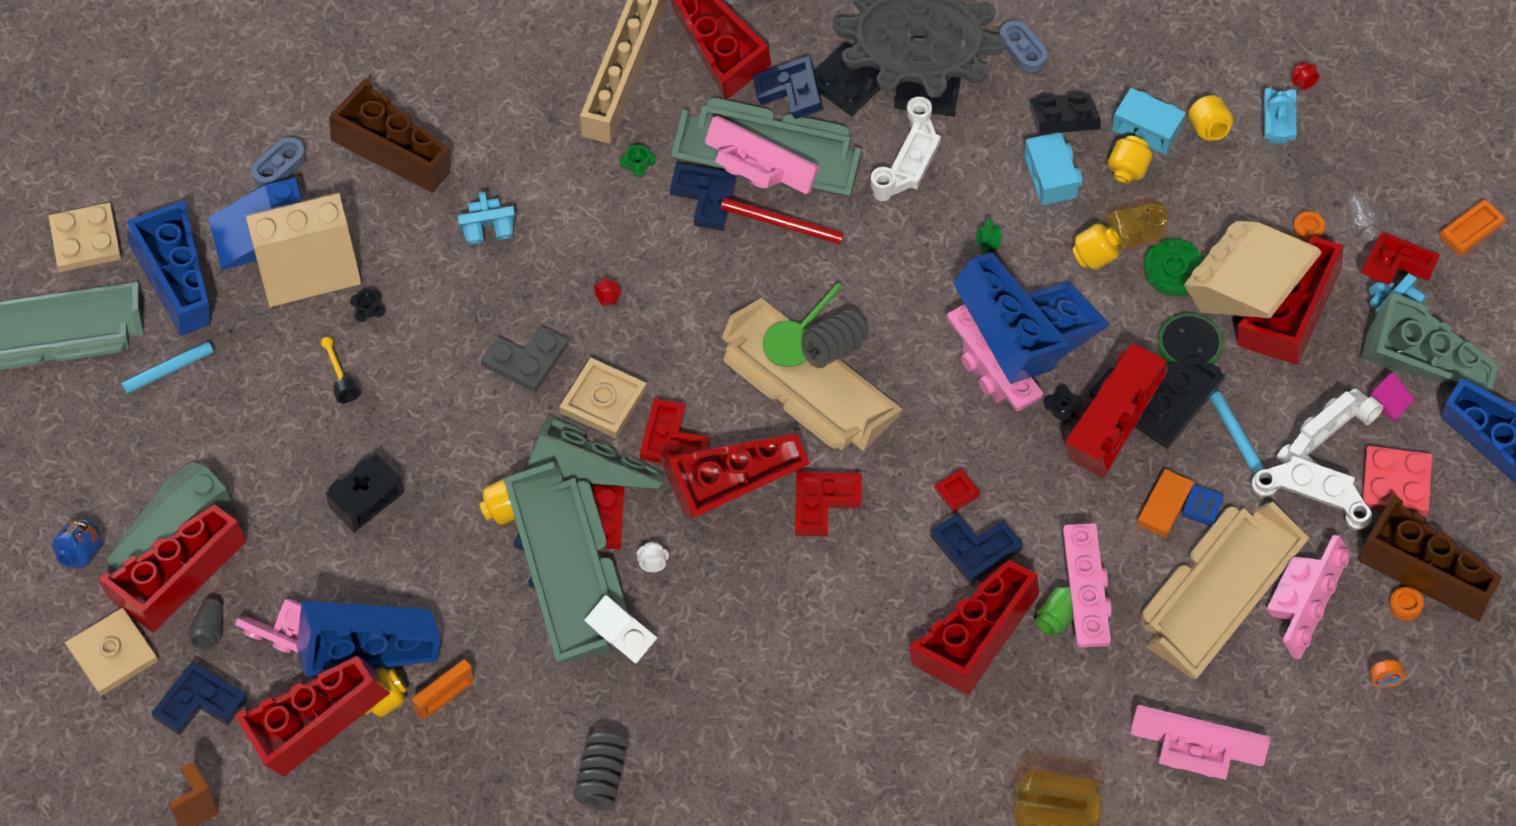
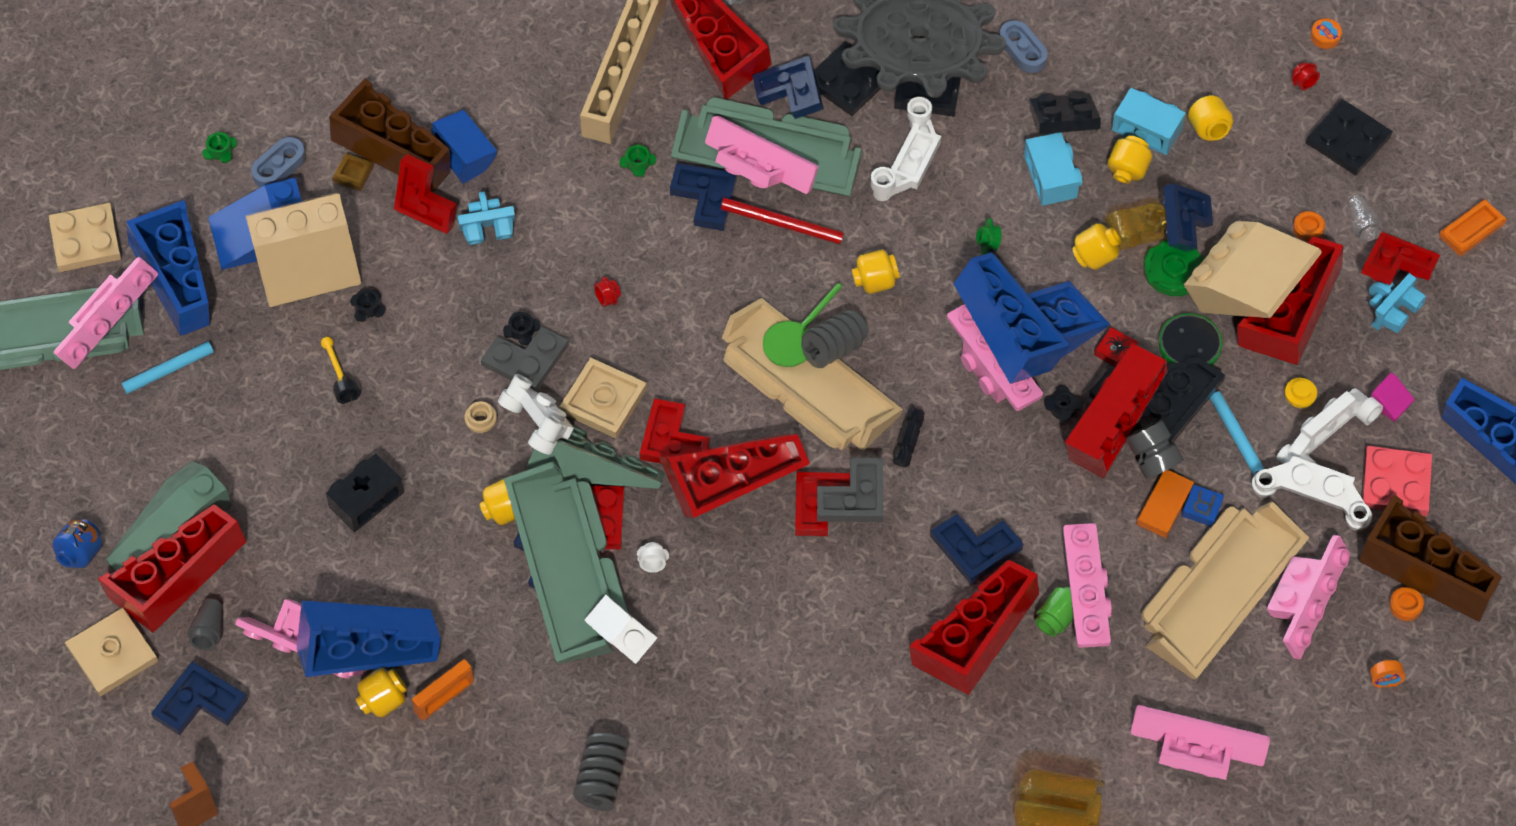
(103, 311): none -> bright pink bracket
(219, 140): none -> green plate
(311, 714): red wedge -> none
(353, 172): none -> pearl gold tile
(416, 199): none -> red plate
(468, 146): none -> blue brick
(480, 409): none -> tan plate
(518, 320): none -> black plate
(542, 410): none -> white plate
(860, 500): none -> dark grey plate
(875, 271): none -> yellow head
(908, 437): none -> black axle
(957, 490): red tile -> none
(1112, 345): none -> red tile
(1154, 448): none -> dark grey wheel
(1184, 212): none -> dark blue plate
(1279, 116): medium azure hips -> none
(1300, 392): none -> yellow plate
(1326, 33): none -> orange tile
(1349, 137): none -> black plate
(1418, 344): sand green wedge -> none

